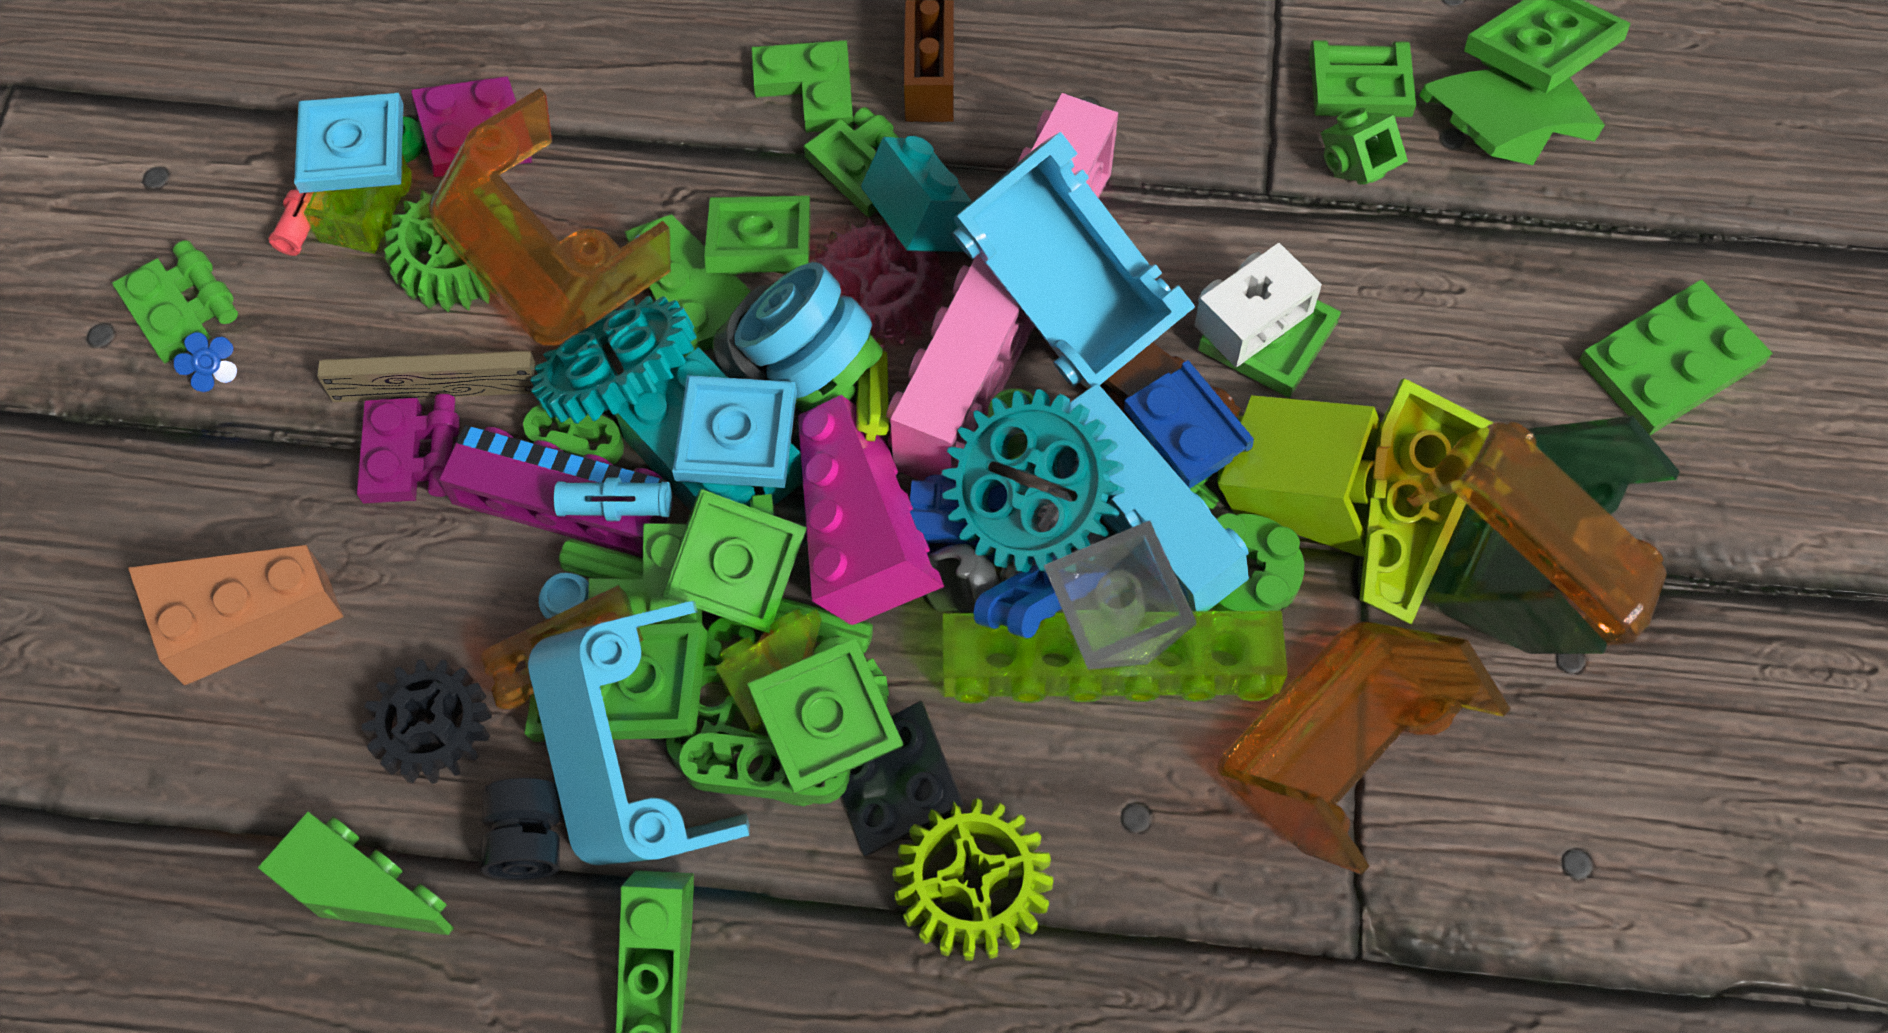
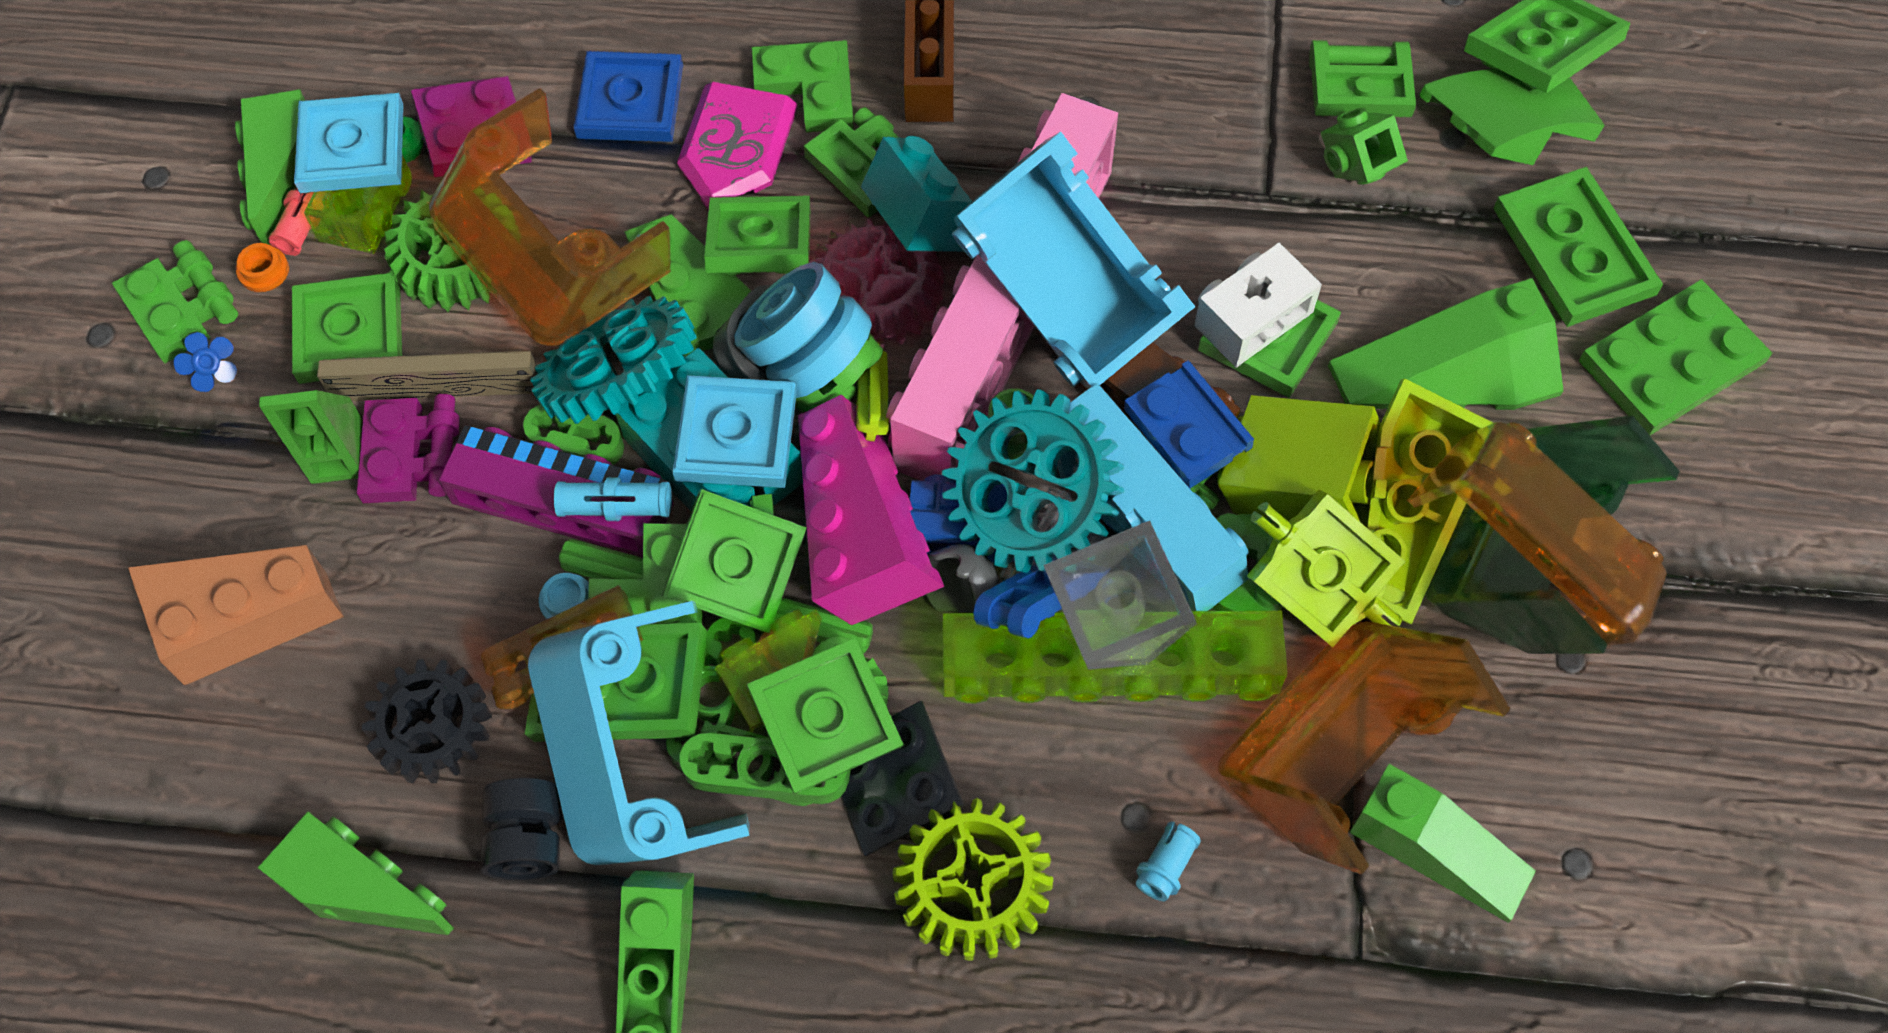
(256, 258): none -> orange plate
(268, 165): none -> bright green slope
(319, 432): none -> bright green slope
(344, 321): none -> bright green plate
(629, 96): none -> blue tile
(735, 140): none -> dark pink tile
(1161, 873): none -> medium azure pin
(1325, 567): none -> lime plate
(1442, 843): none -> bright green slope
(1476, 353): none -> bright green wedge
(1577, 246): none -> bright green plate

